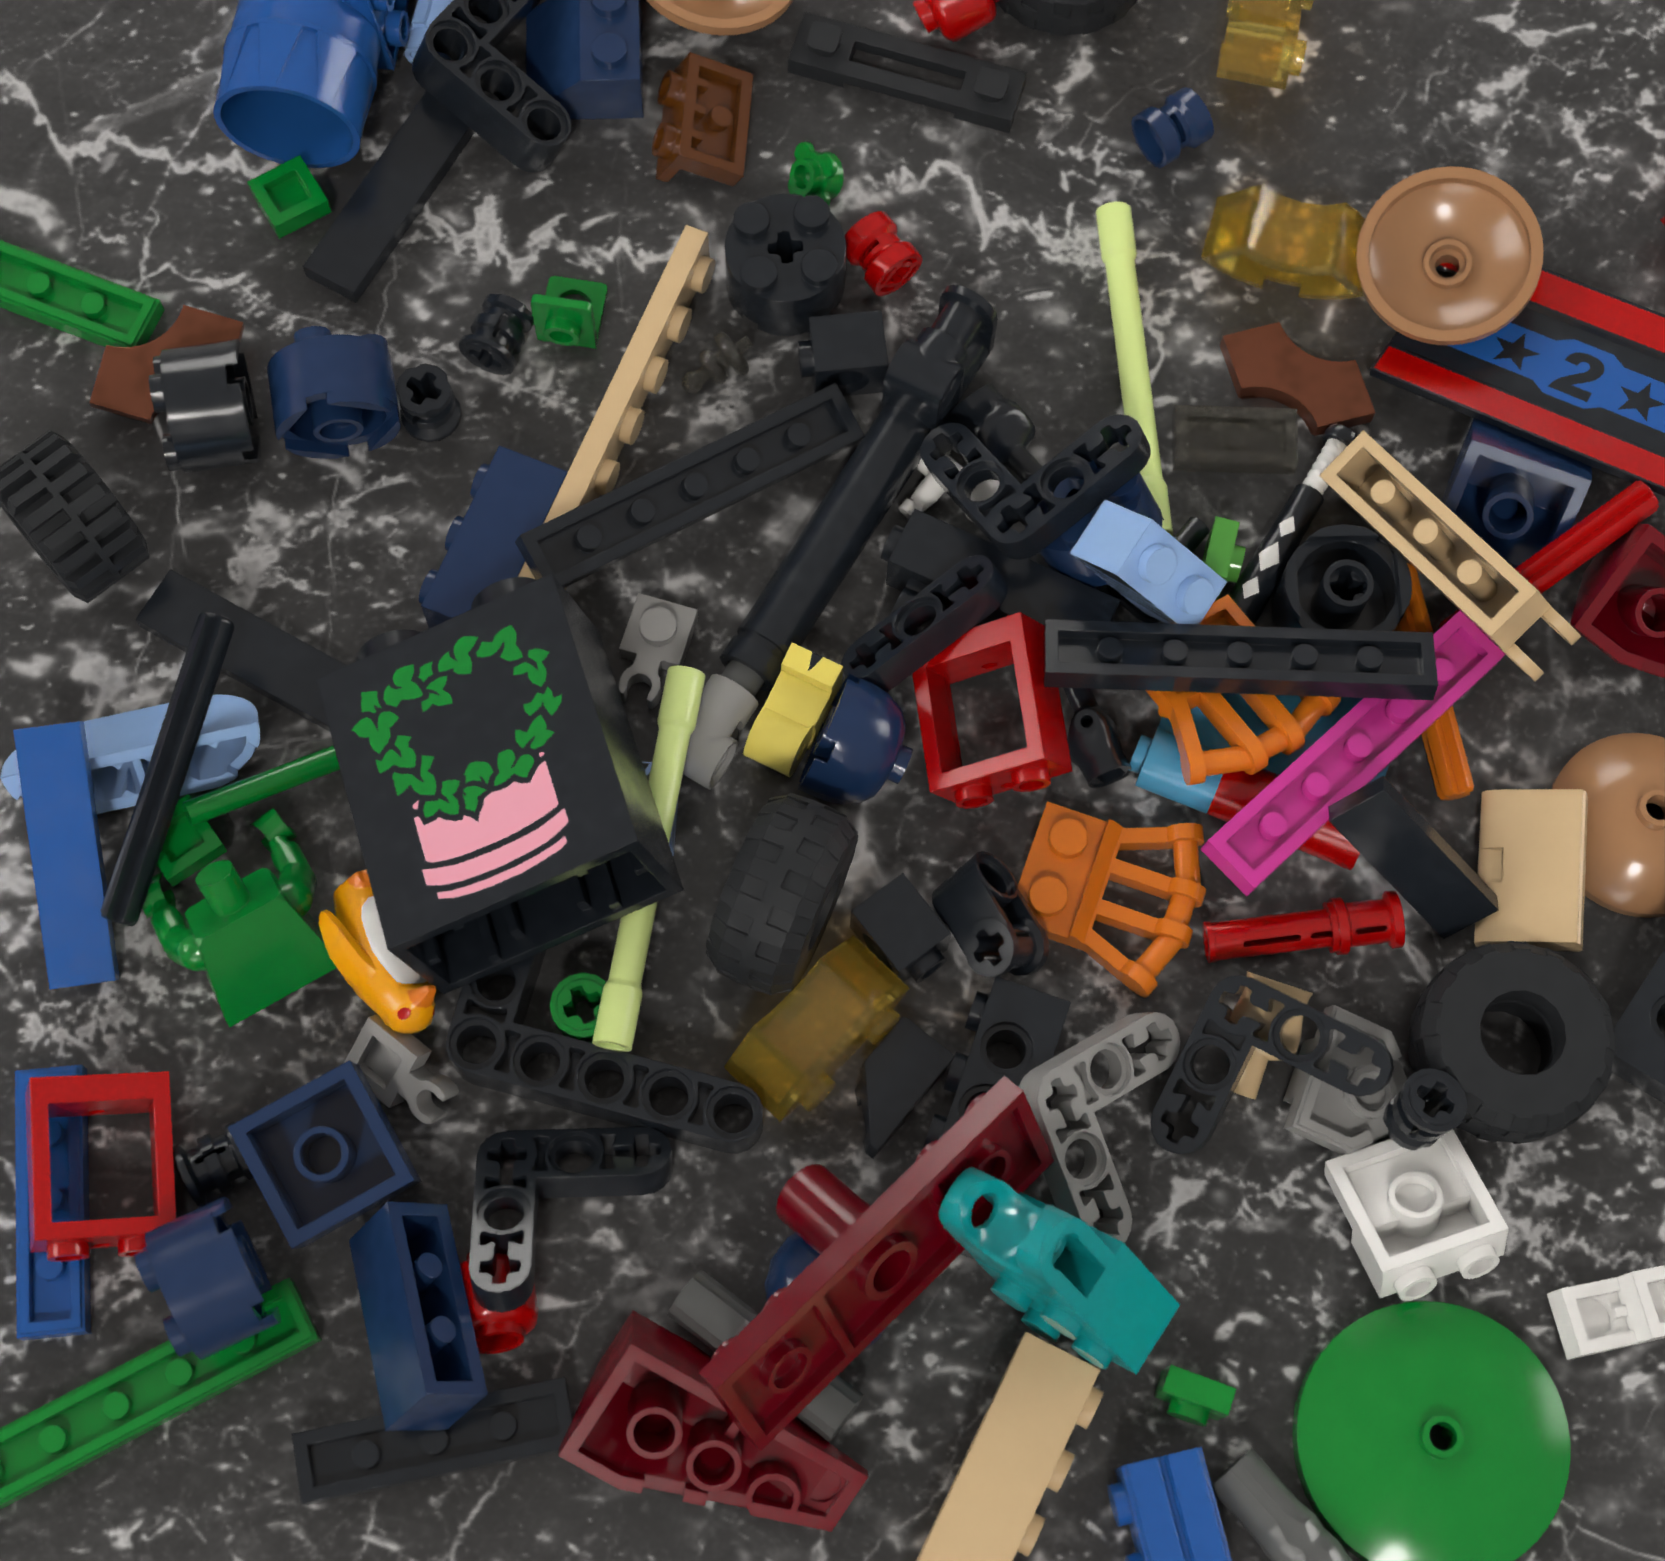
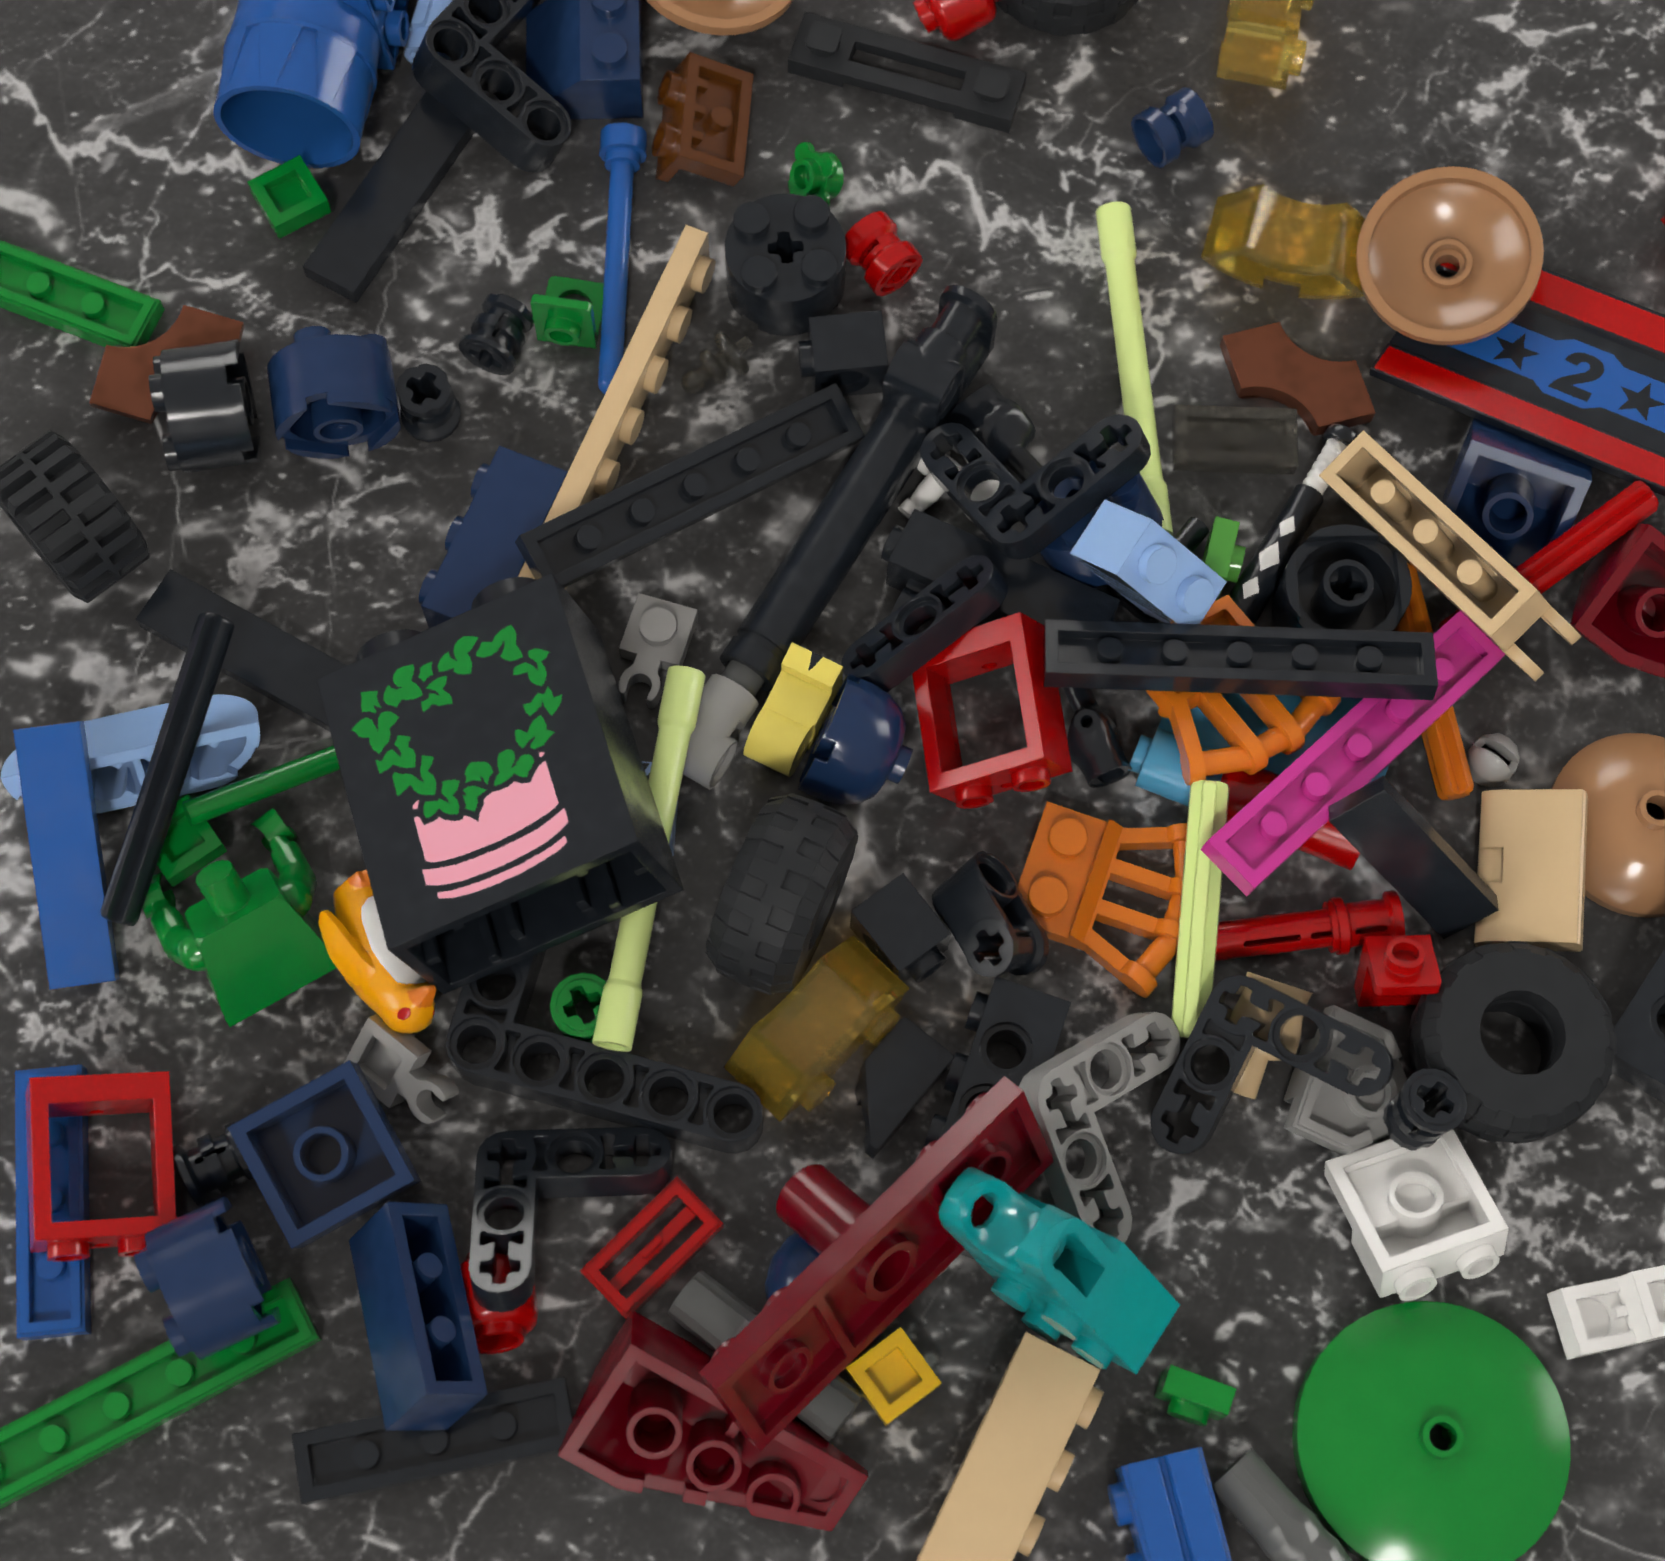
(611, 1289): none -> red tile
(623, 150): none -> blue piece
(893, 1376): none -> yellow plate
(1198, 906): none -> yellowish green axle
(1396, 970): none -> red bracket
(1488, 768): none -> light grey hinge

